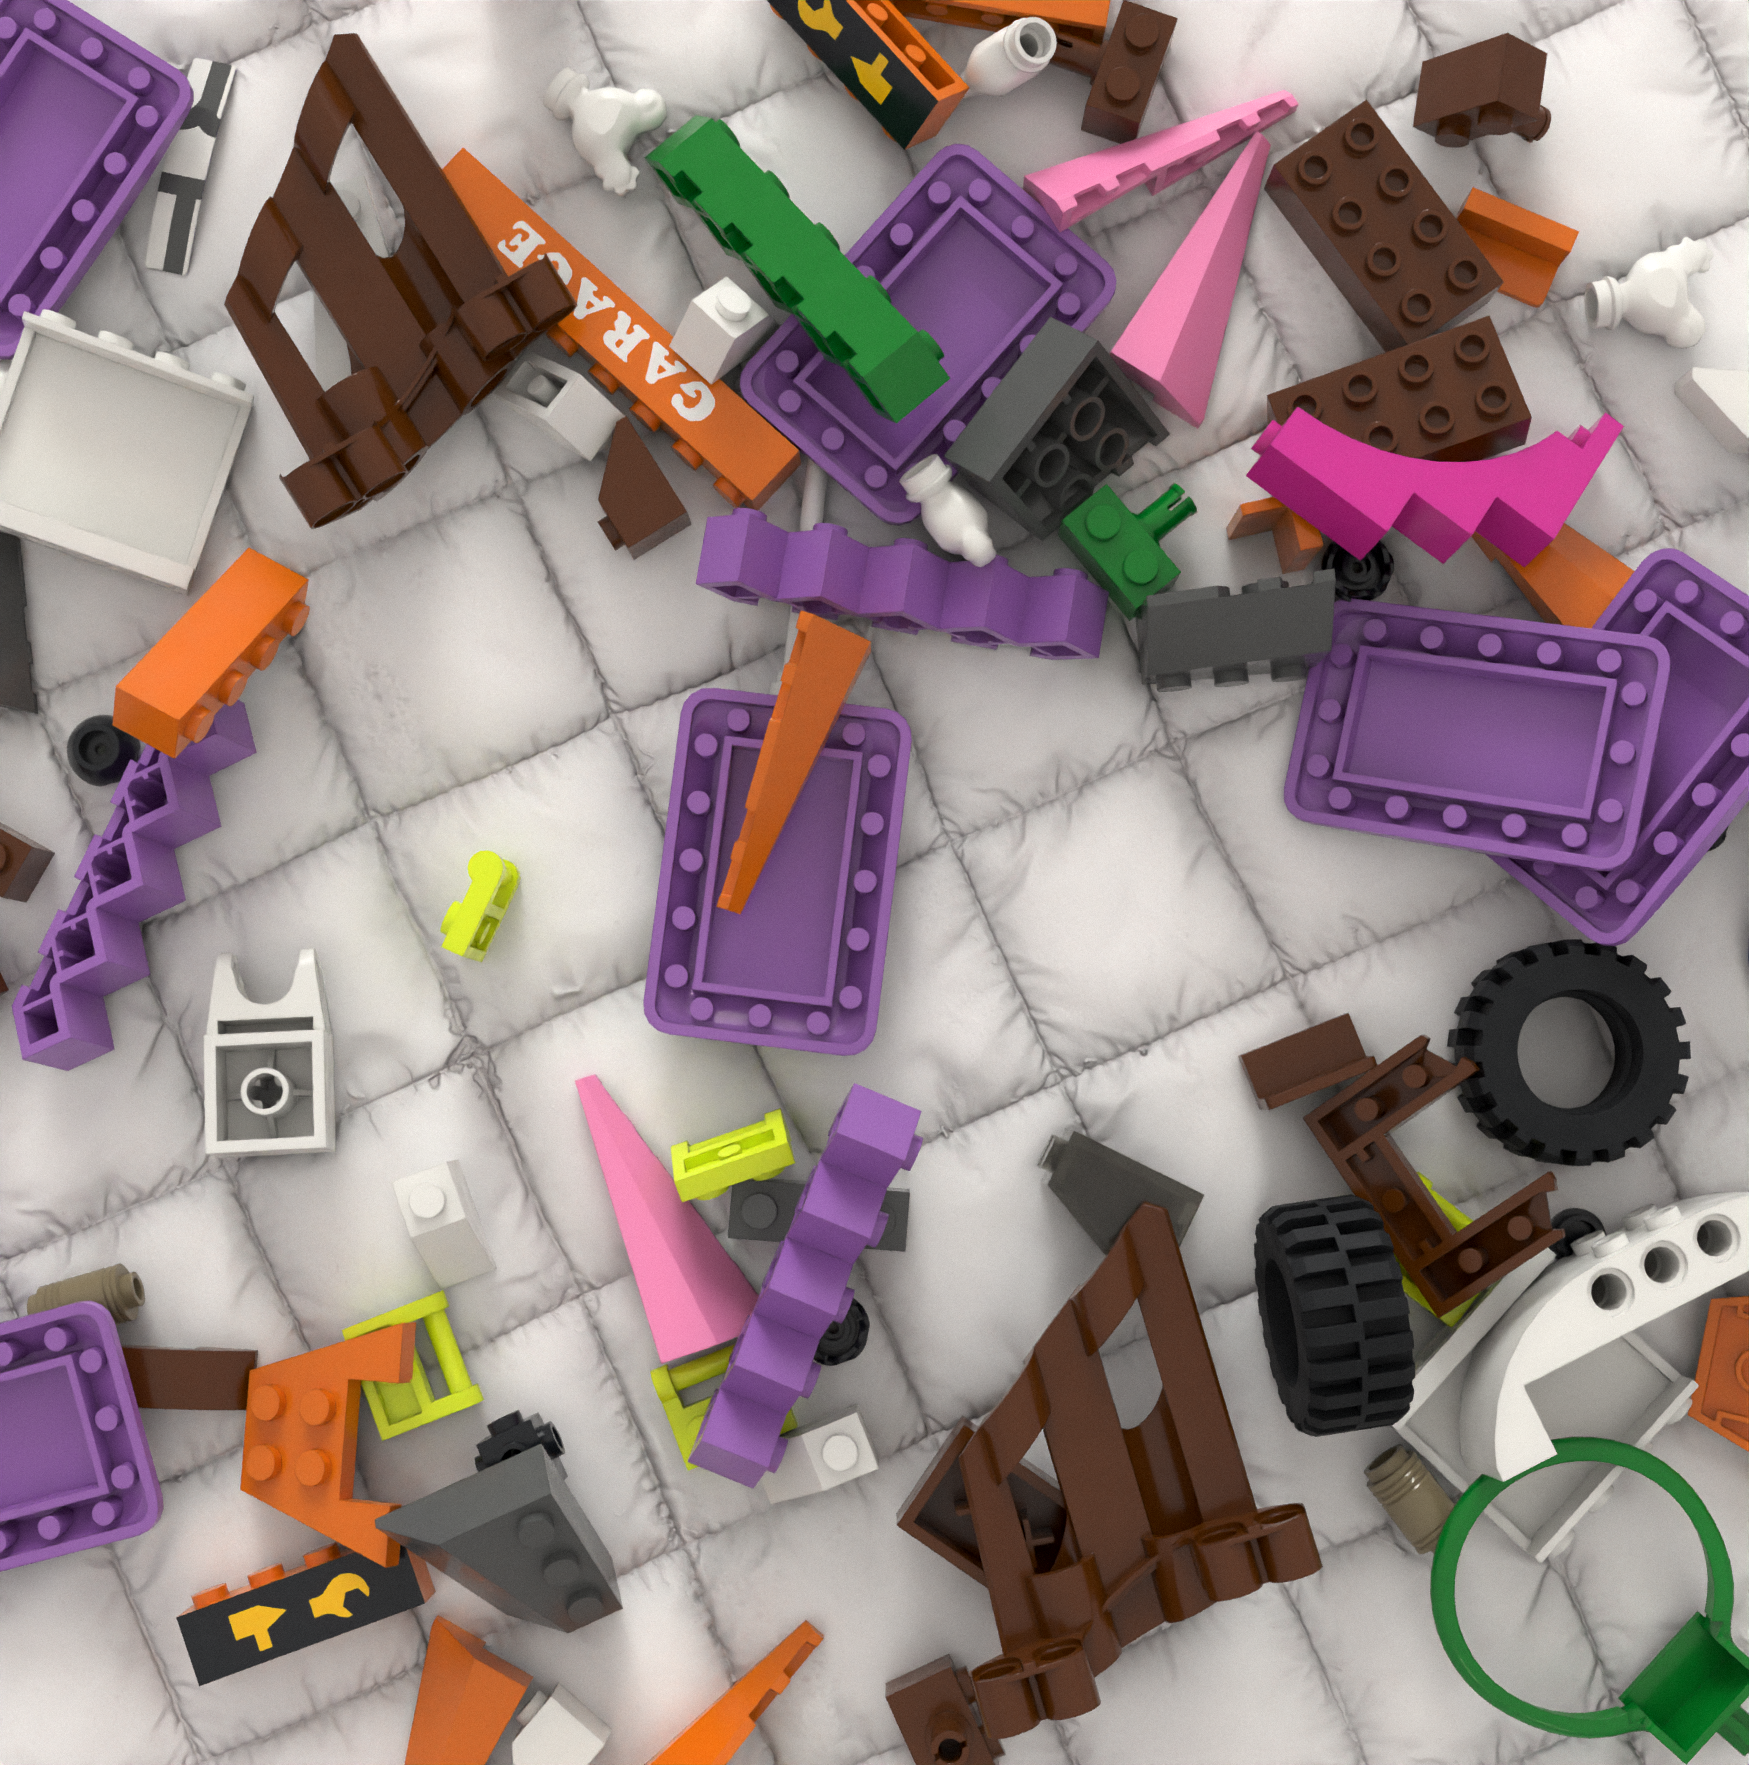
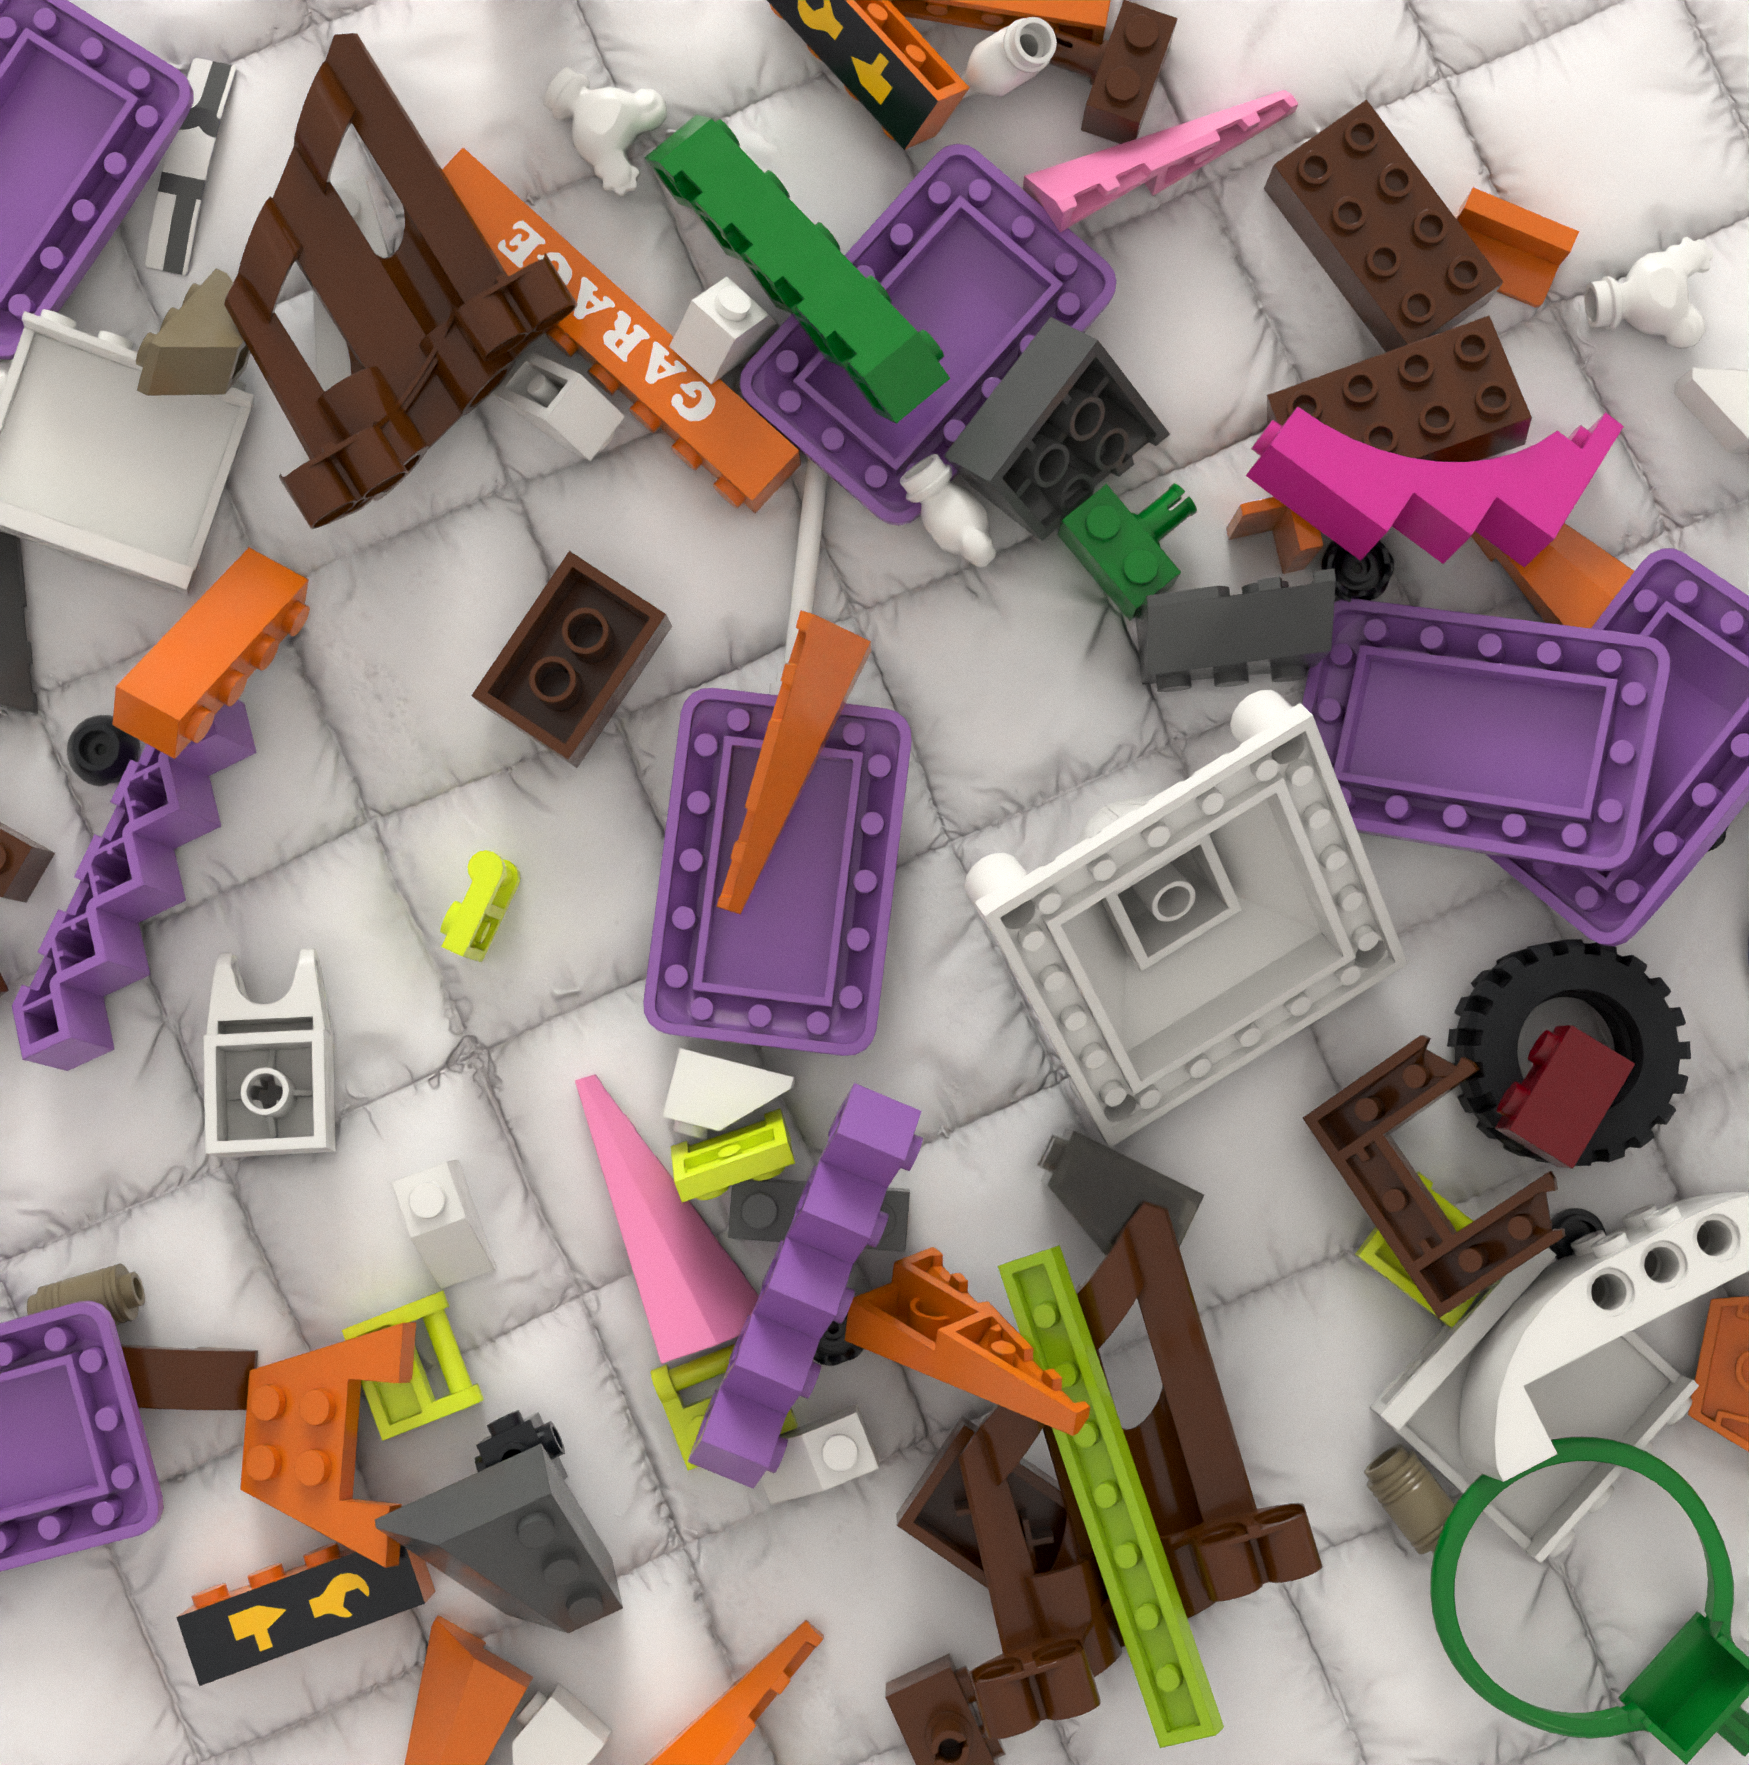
(196, 345): none -> dark tan slope
(573, 659): none -> reddish brown brick
(637, 496): reddish brown slope -> none
(718, 1092): none -> white slope
(902, 587): medium lavender brick -> none
(943, 1332): none -> orange wedge
(1114, 1505): none -> lime plate
(1183, 320): bright pink wedge -> none
(1195, 922): none -> white piece
(1305, 1062): reddish brown panel -> none
(1334, 1315): black tyre -> none
(1483, 92): reddish brown brick -> none
(1562, 1095): none -> dark red brick

